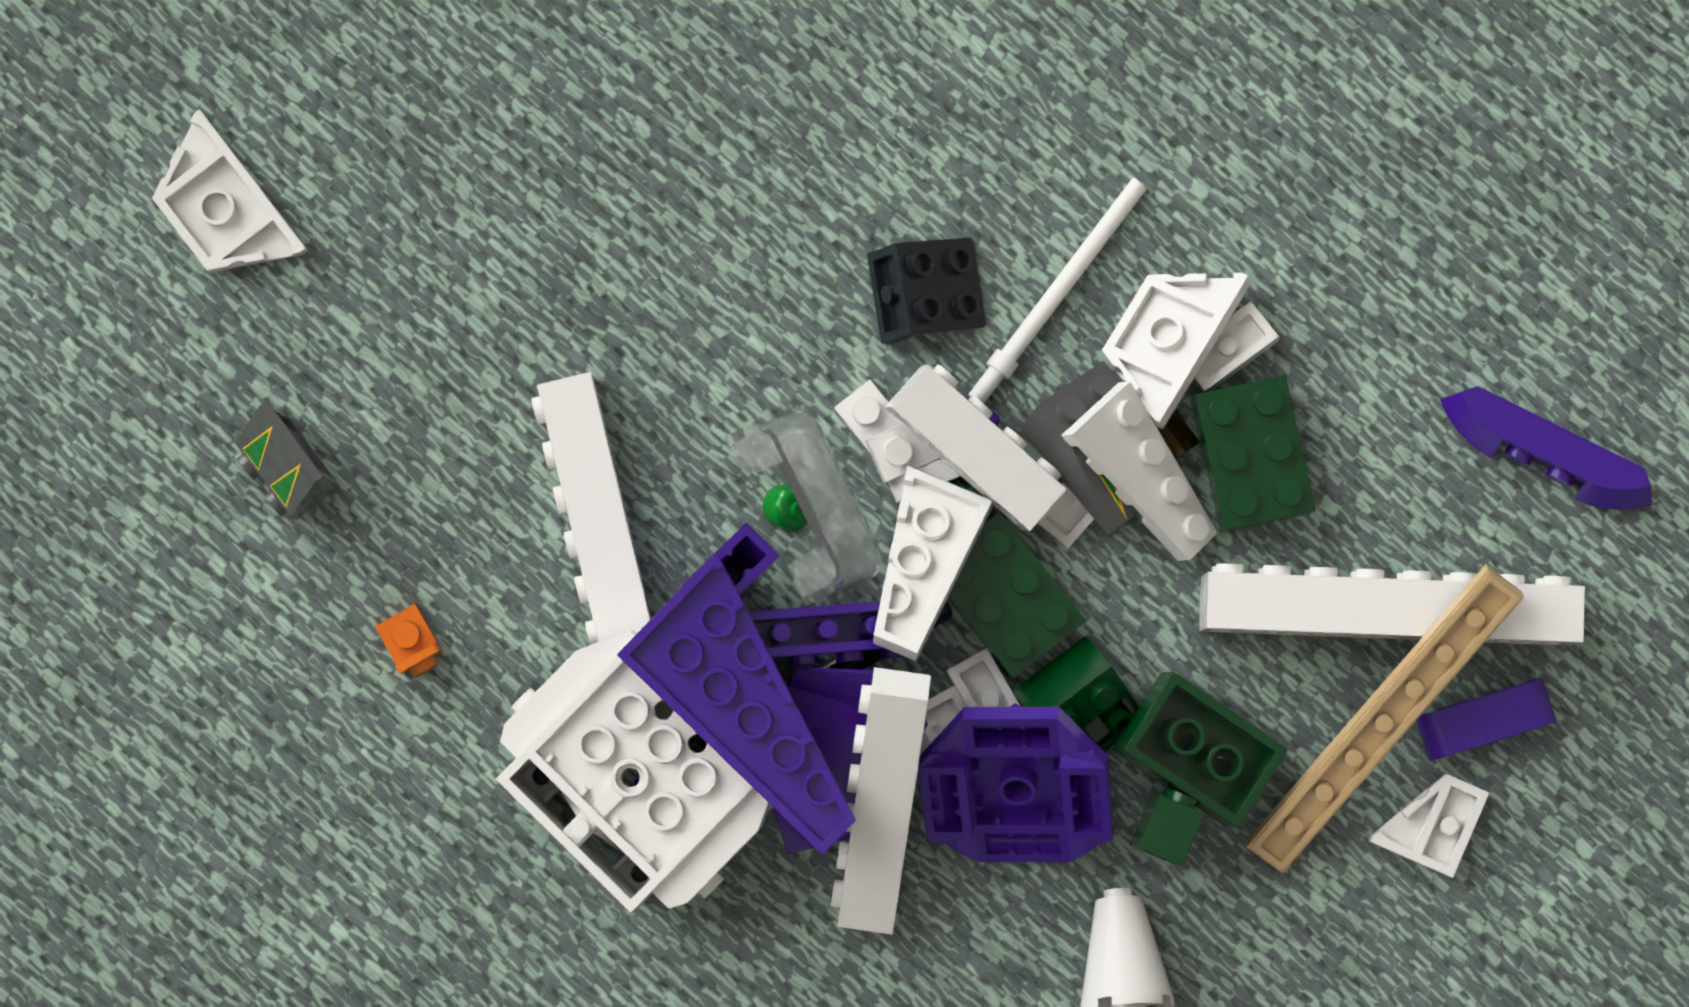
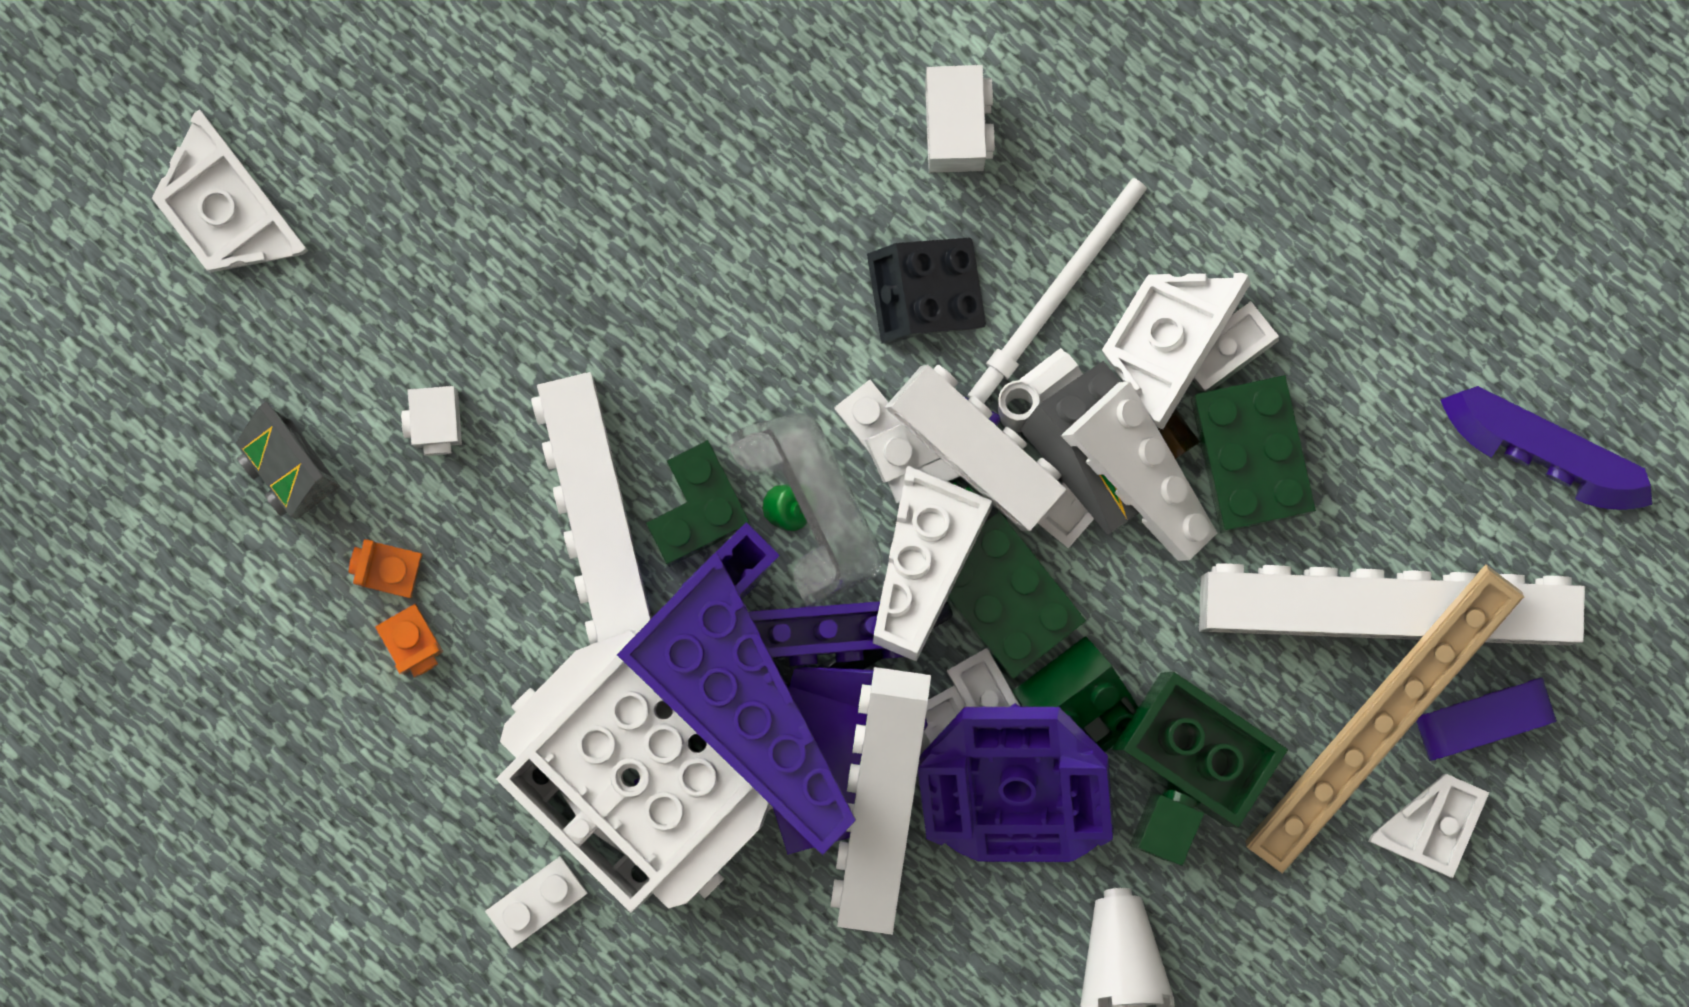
(385, 568): none -> orange bracket
(433, 419): none -> white brick
(536, 902): none -> white plate
(710, 509): none -> dark green brick
(956, 118): none -> white brick
(1037, 386): none -> white piece

